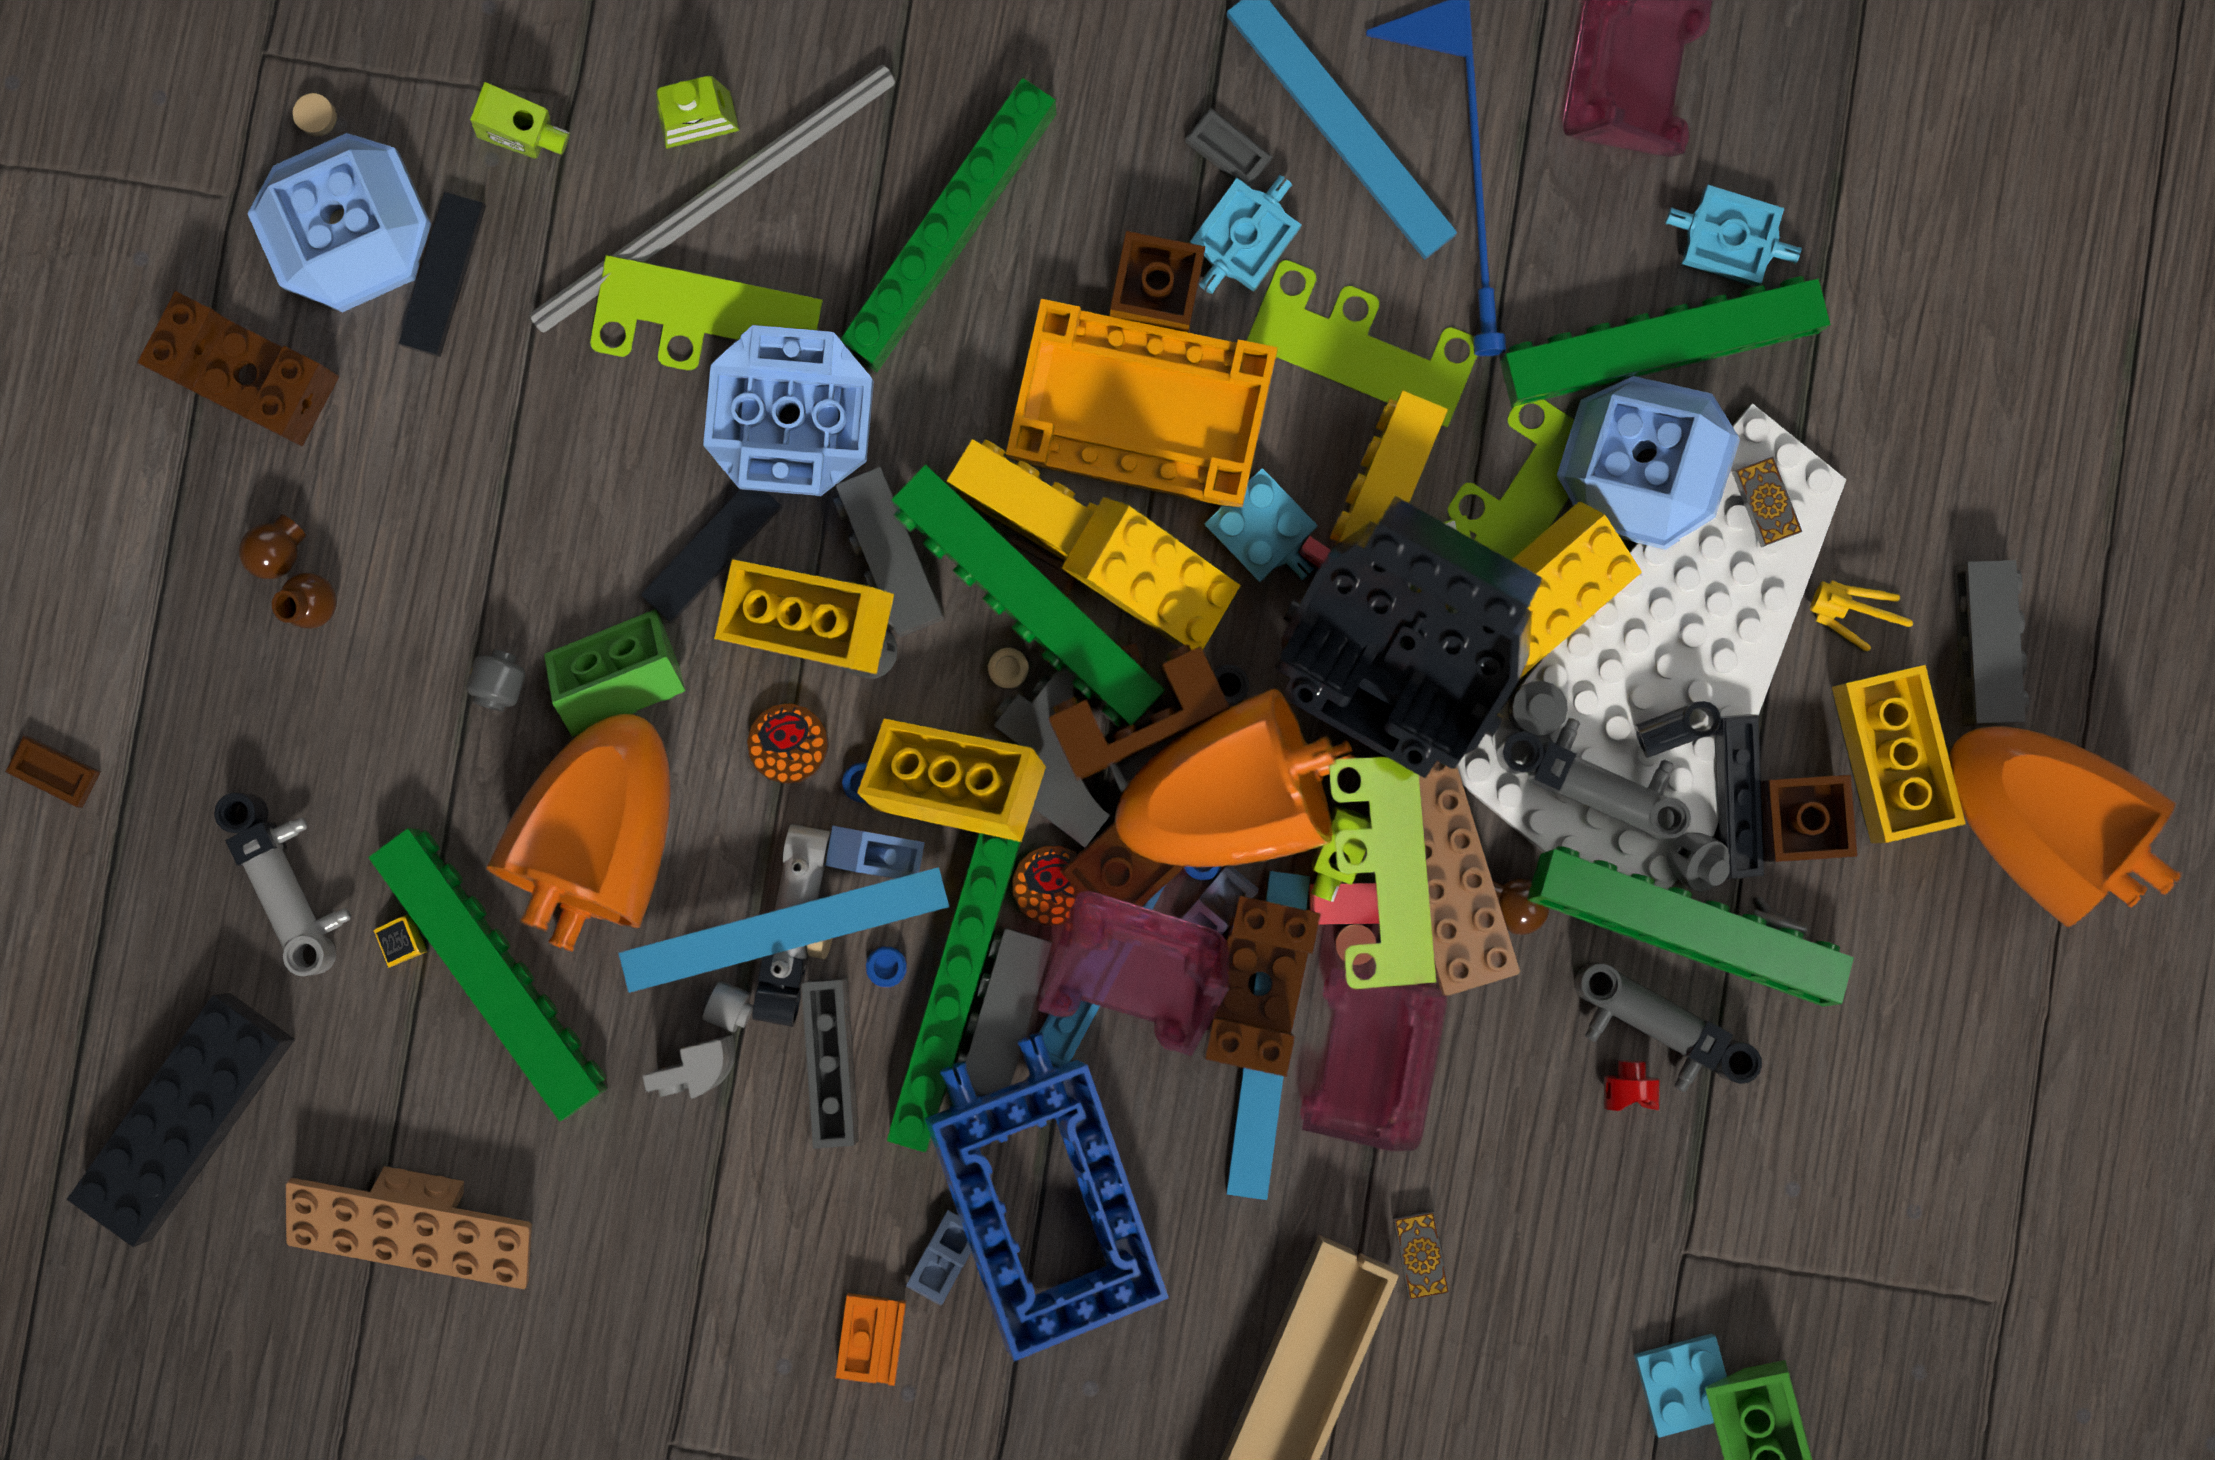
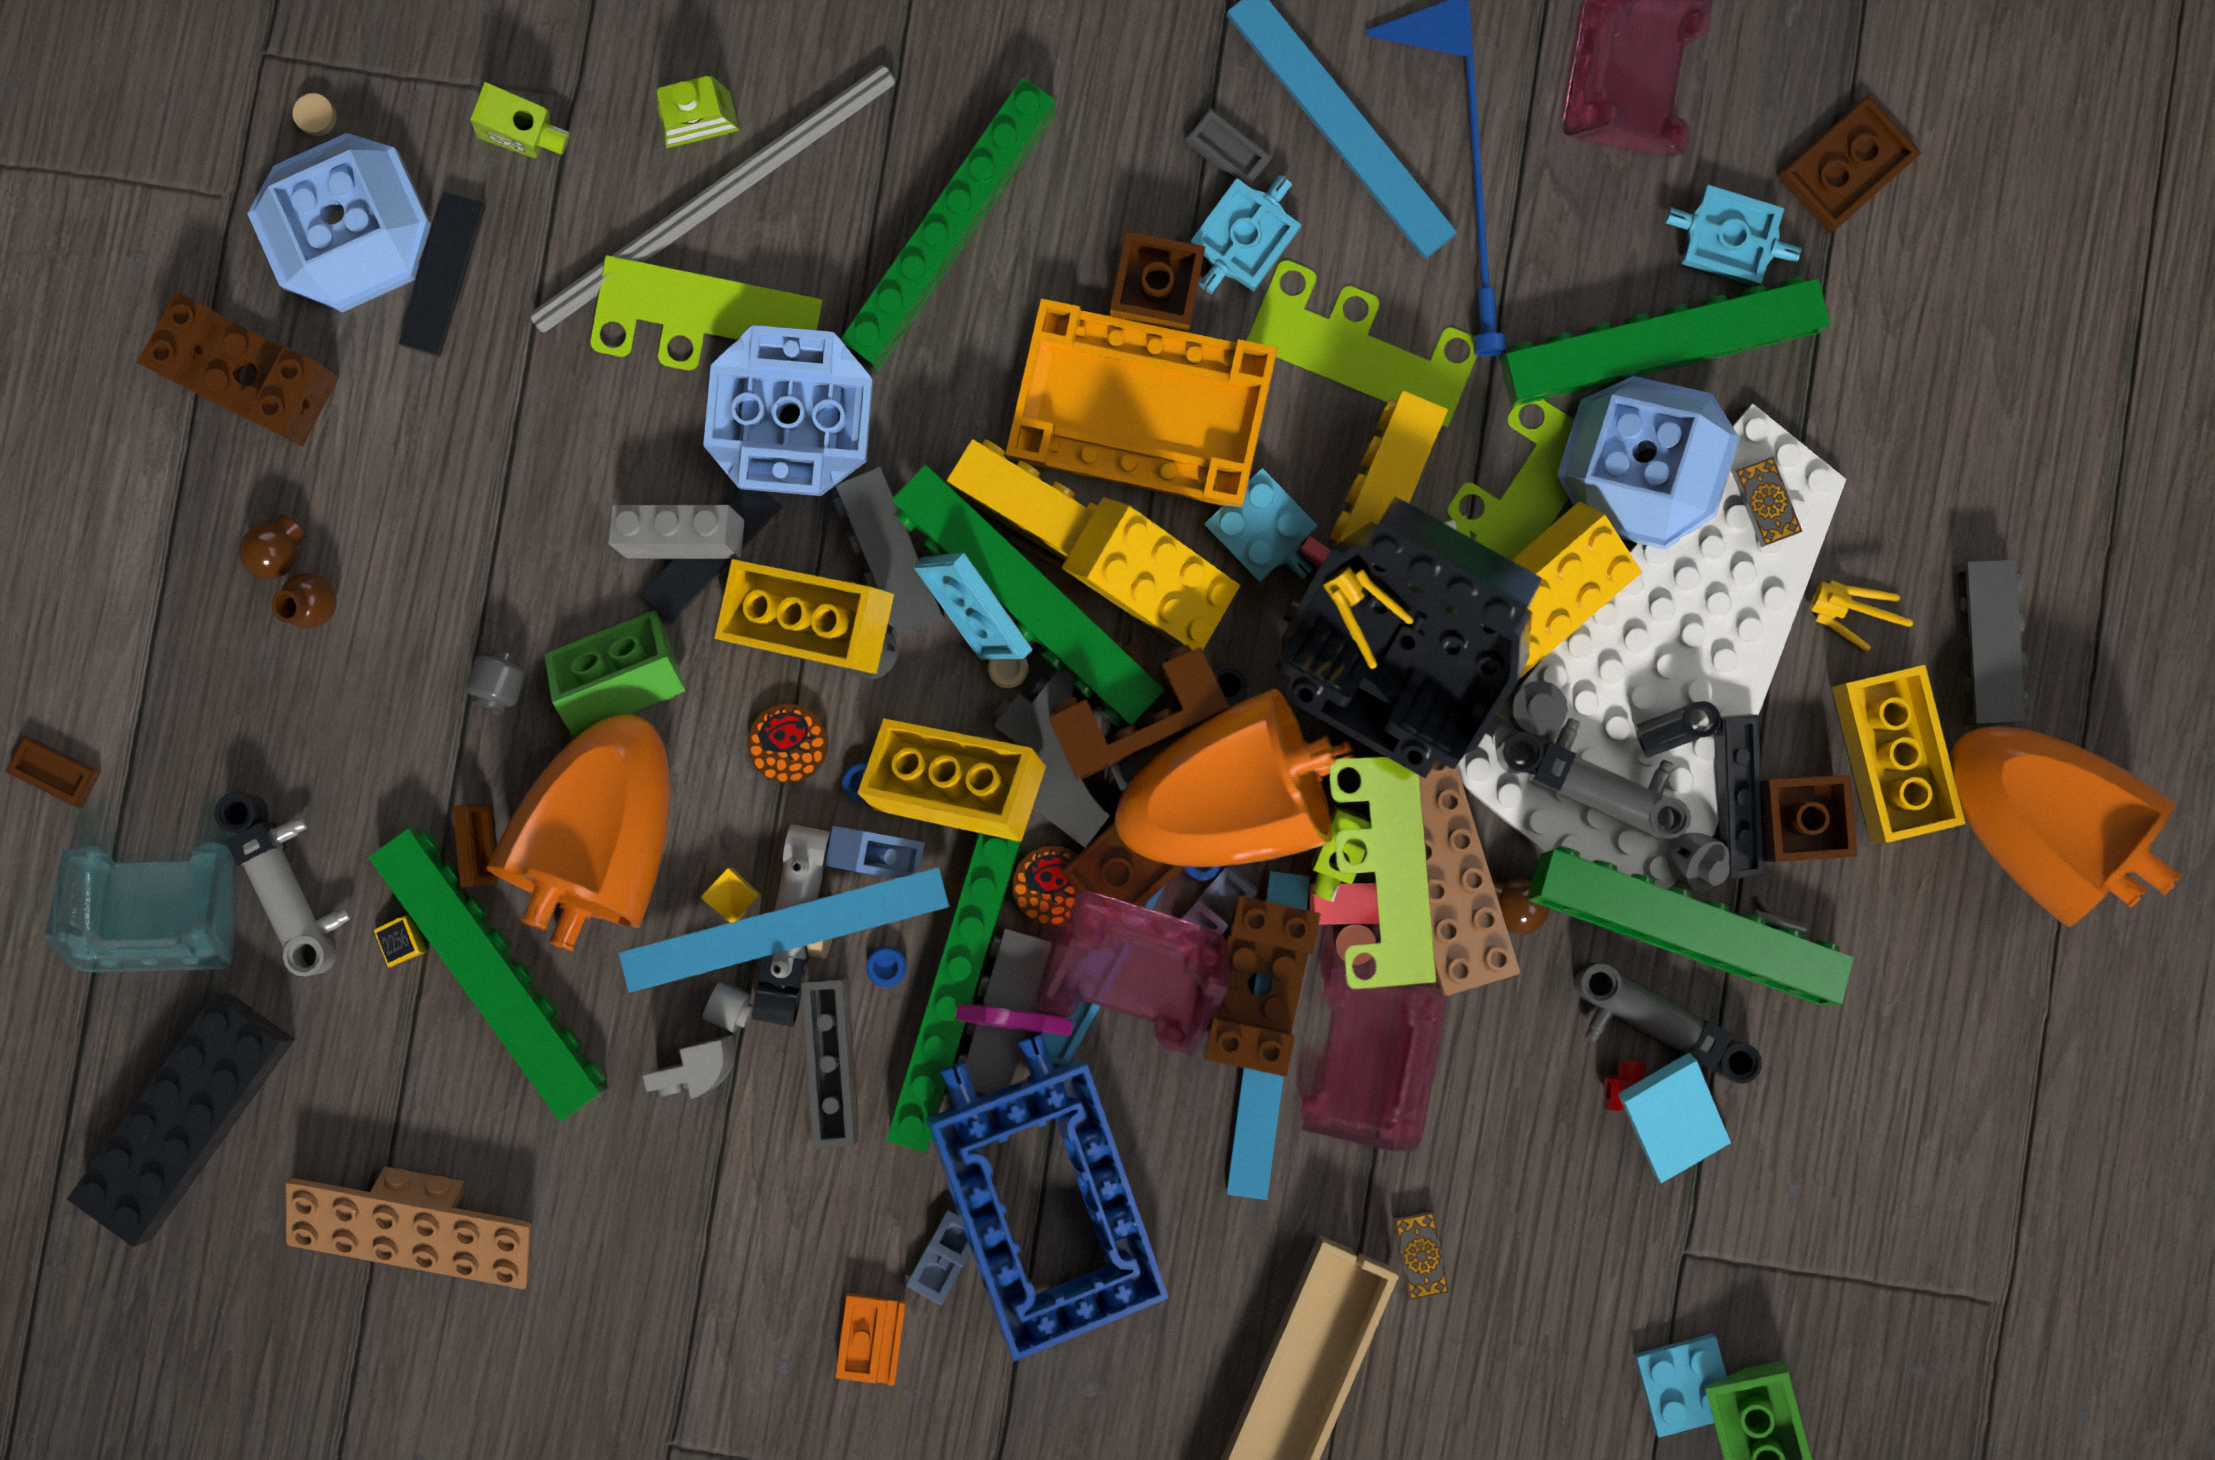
(143, 913): none -> clear light blue windscreen
(474, 843): none -> reddish brown tile
(676, 531): none -> light grey brick
(731, 895): none -> yellow slope
(972, 607): none -> medium azure tile
(1014, 1019): none -> magenta tile
(1345, 590): none -> yellow plant
(1674, 1117): none -> medium azure tile
(1849, 164): none -> reddish brown tile

